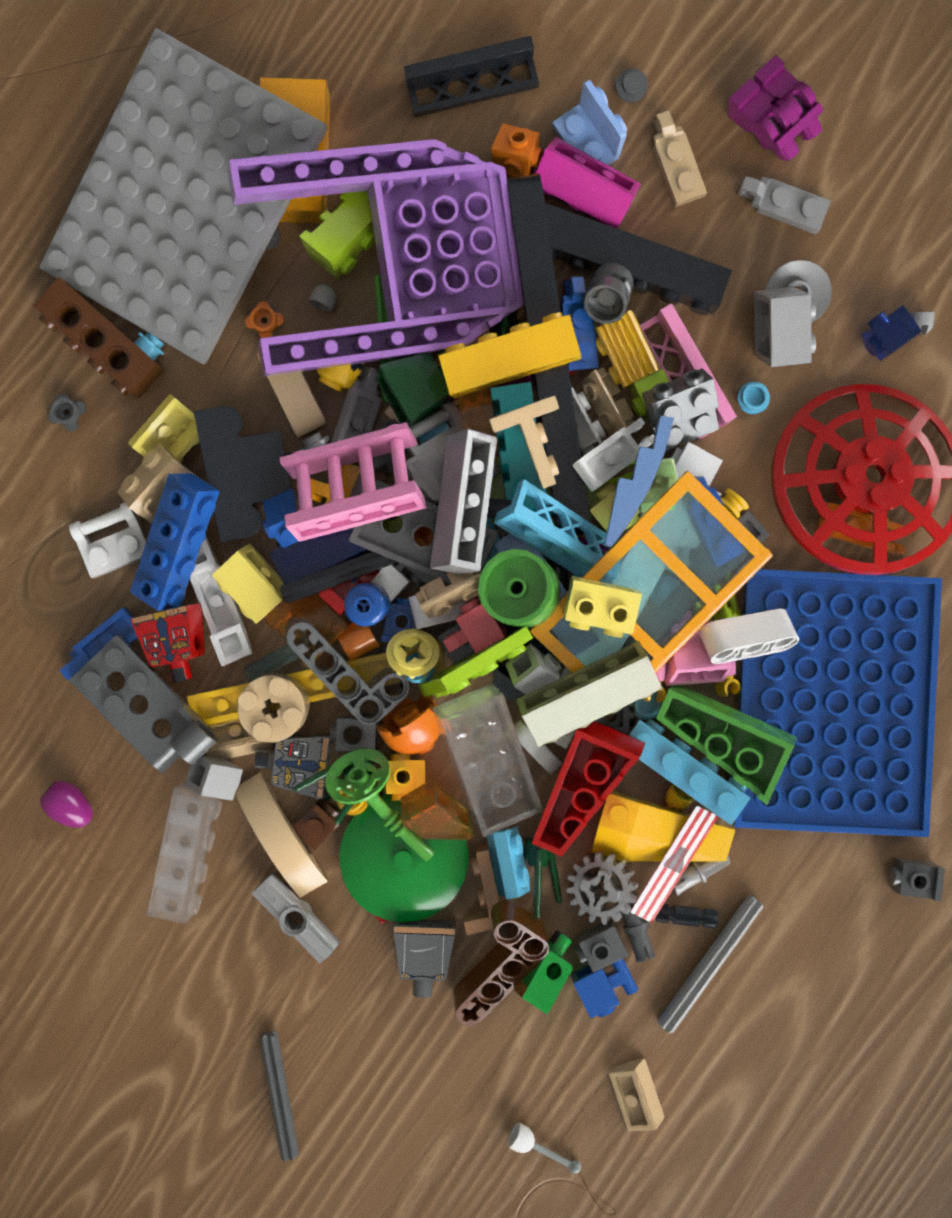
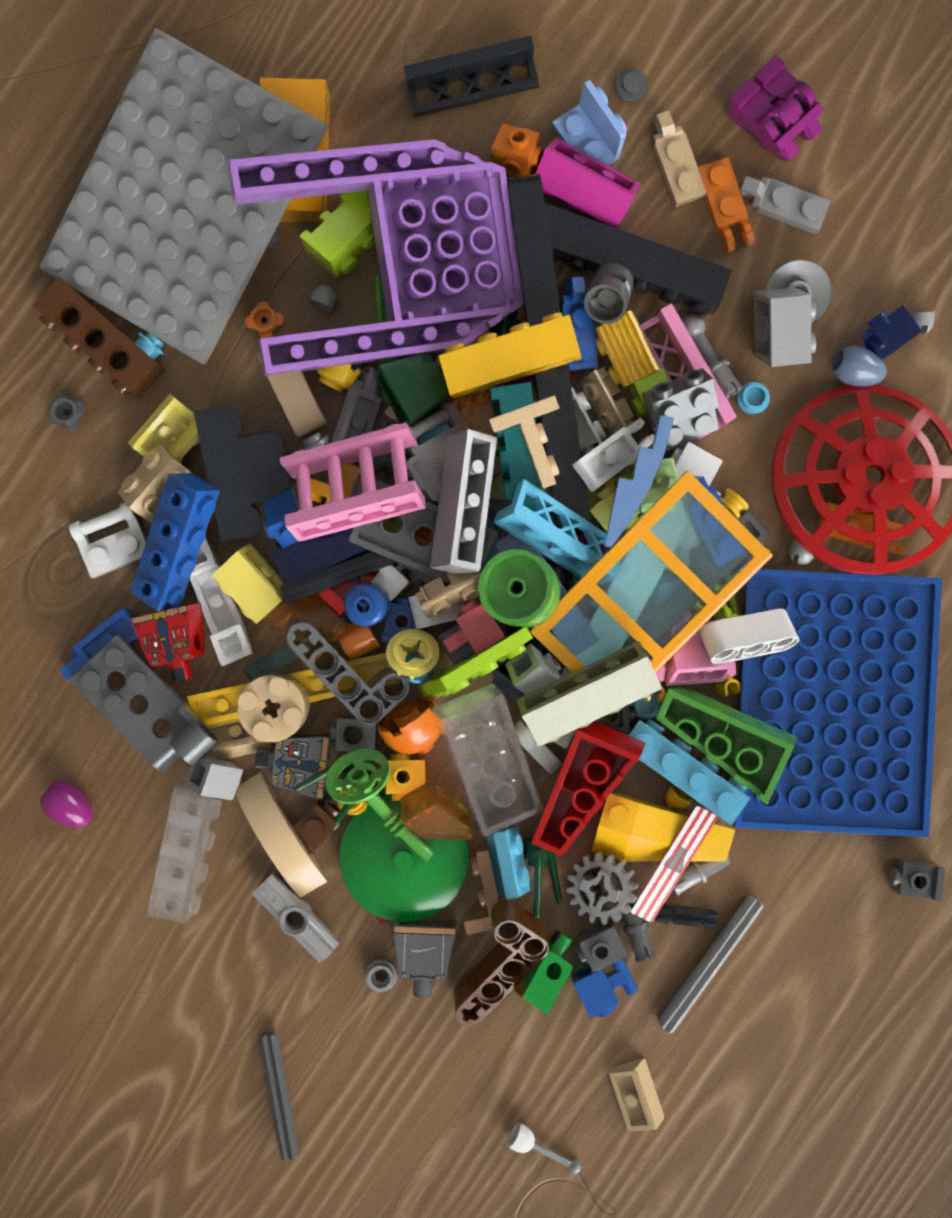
(374, 982): none -> light grey plate
(601, 606): light yellow brick -> none
(725, 203): none -> orange hinge
(726, 380): none -> light grey pin
(798, 553): none -> light grey hinge
(858, 366): none -> sand blue animal

